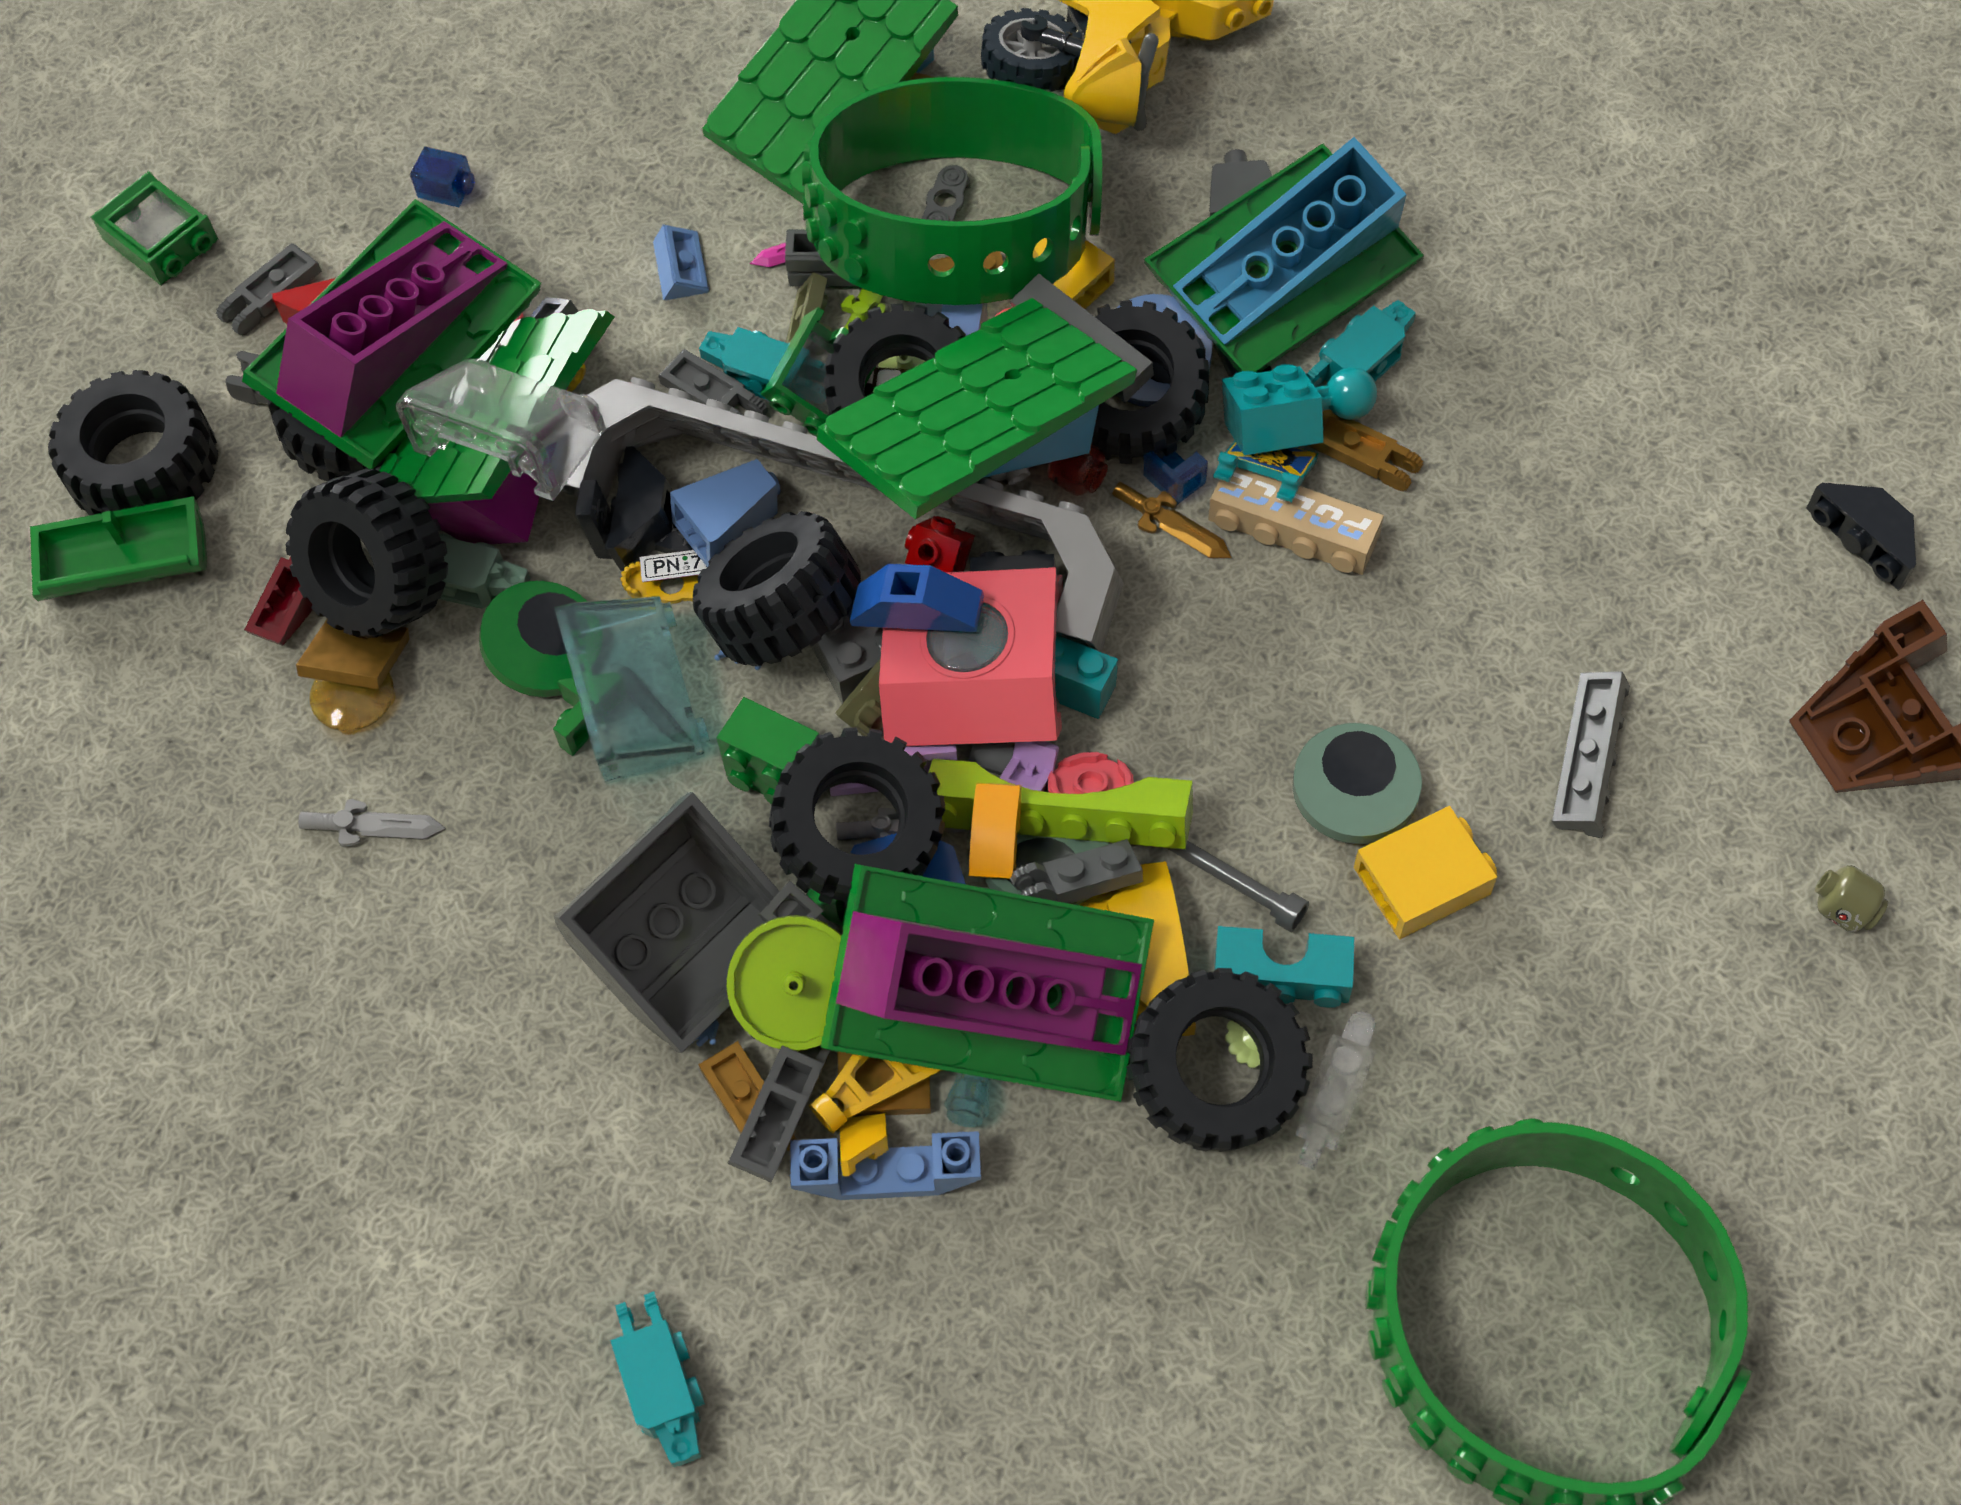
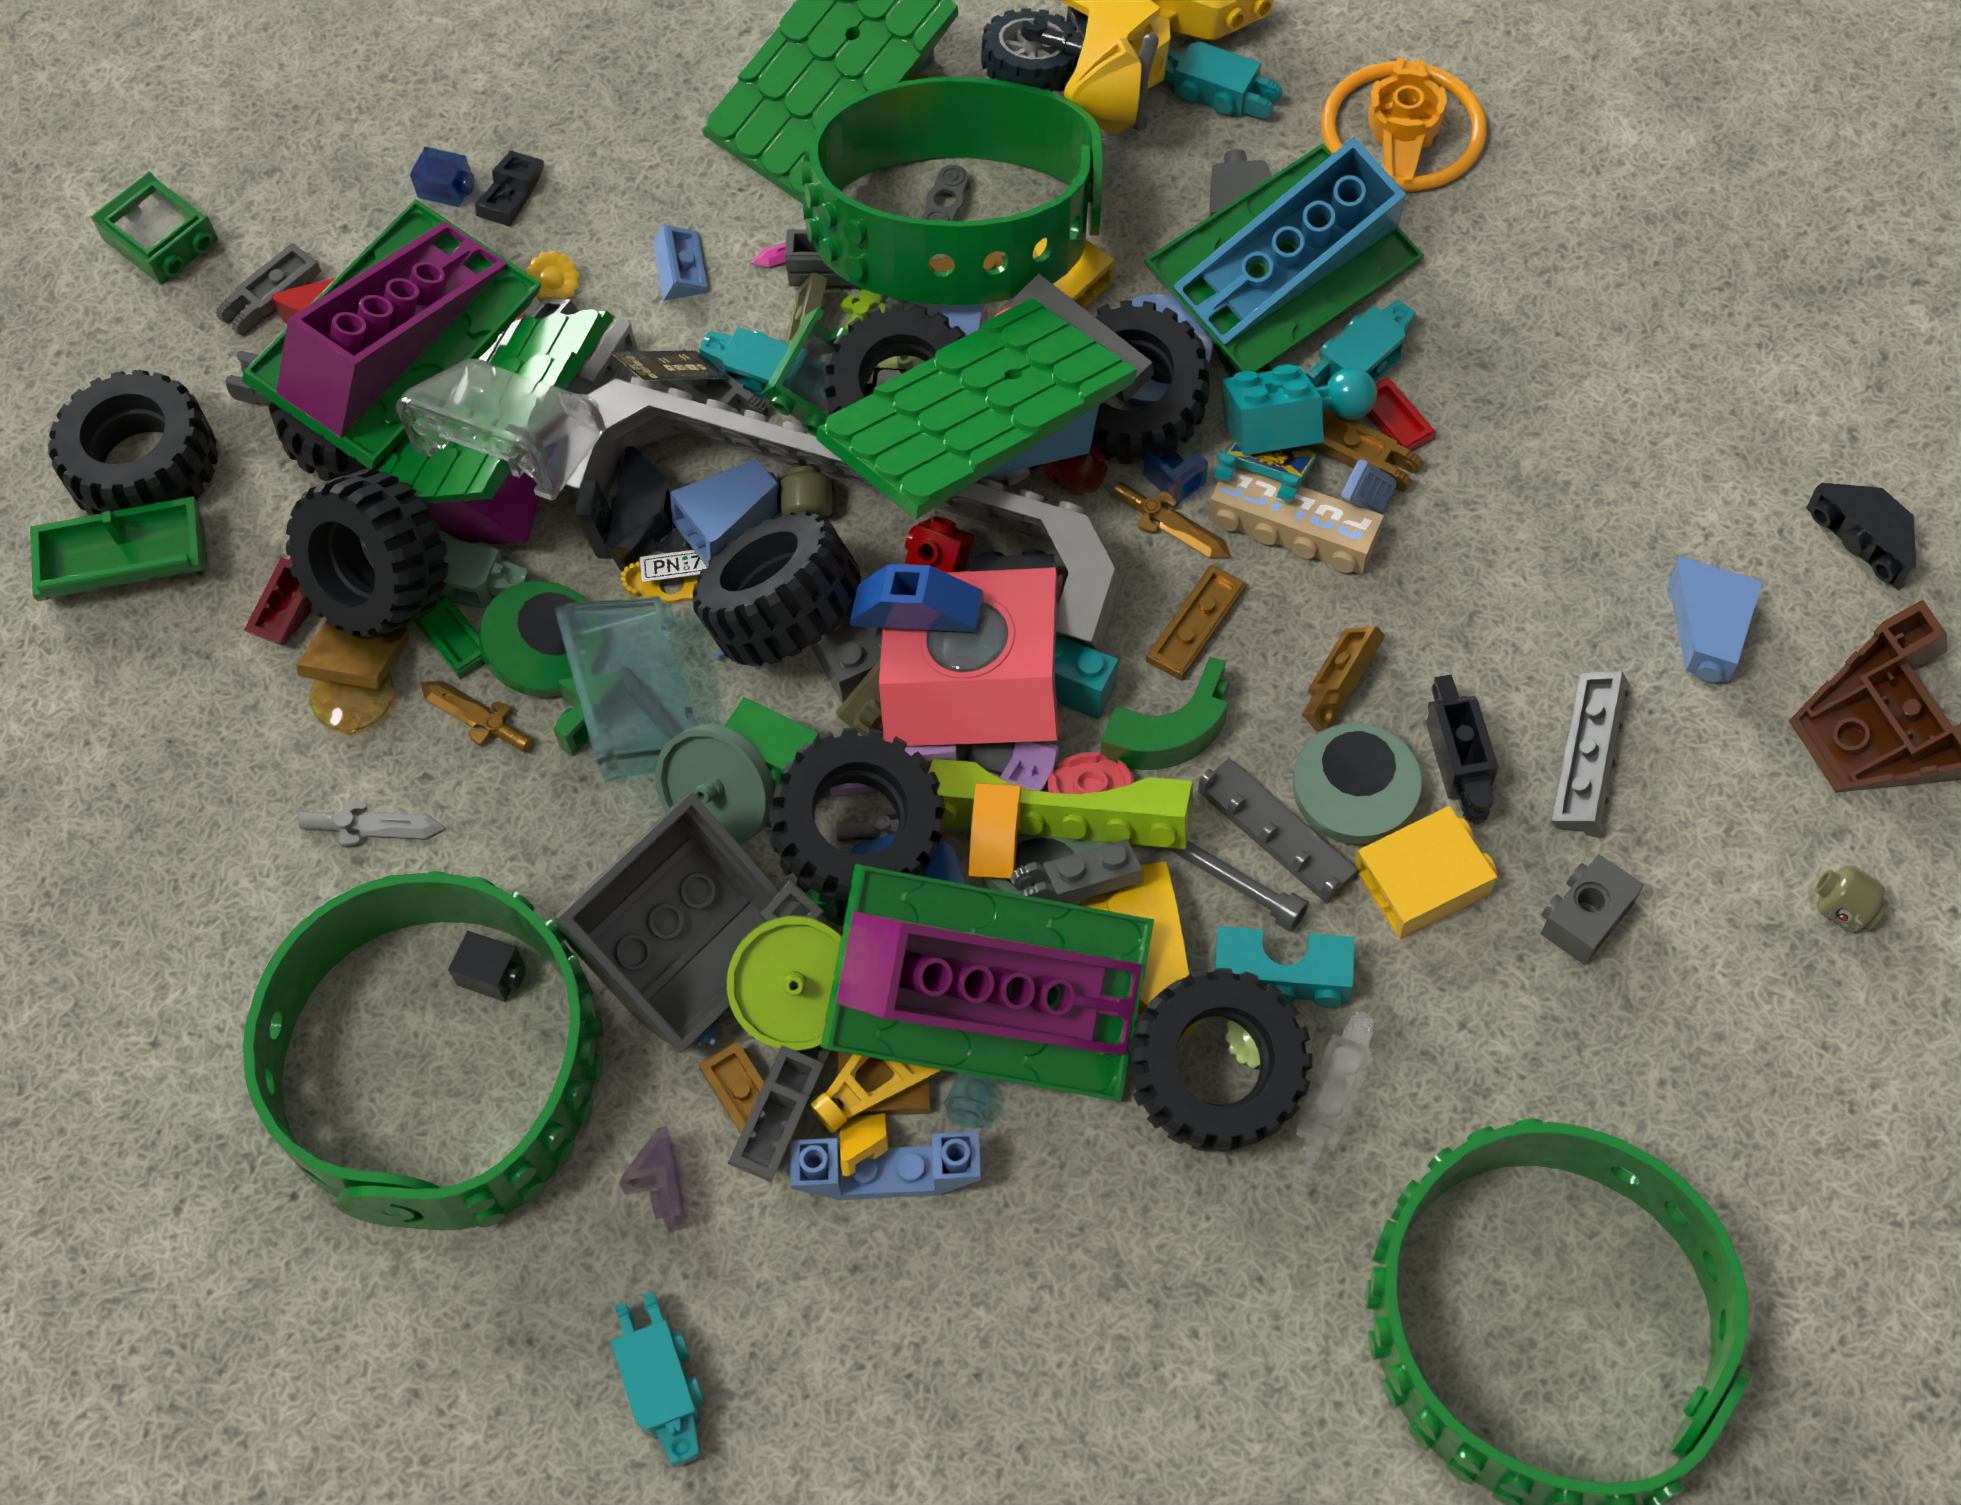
(320, 945): none -> green piece
(452, 637): none -> green tile
(476, 715): none -> pearl gold sword
(487, 966): none -> black brick
(511, 187): none -> black slope
(556, 275): none -> yellow piece
(603, 365): none -> light grey hinge
(657, 1169): none -> clear purple slope
(669, 365): none -> sticker
(722, 773): none -> sand green piece
(806, 491): none -> olive head
(1172, 738): none -> green arch
(1196, 622): none -> pearl gold tile
(1221, 81): none -> teal hinge
(1277, 830): none -> dark grey hinge
(1340, 674): none -> pearl gold hinge
(1369, 487): none -> medium blue slope
(1399, 418): none -> red tile
(1407, 116): none -> light orange piece
(1462, 749): none -> black hinge
(1584, 932): none -> dark grey brick
(1711, 616): none -> medium blue slope

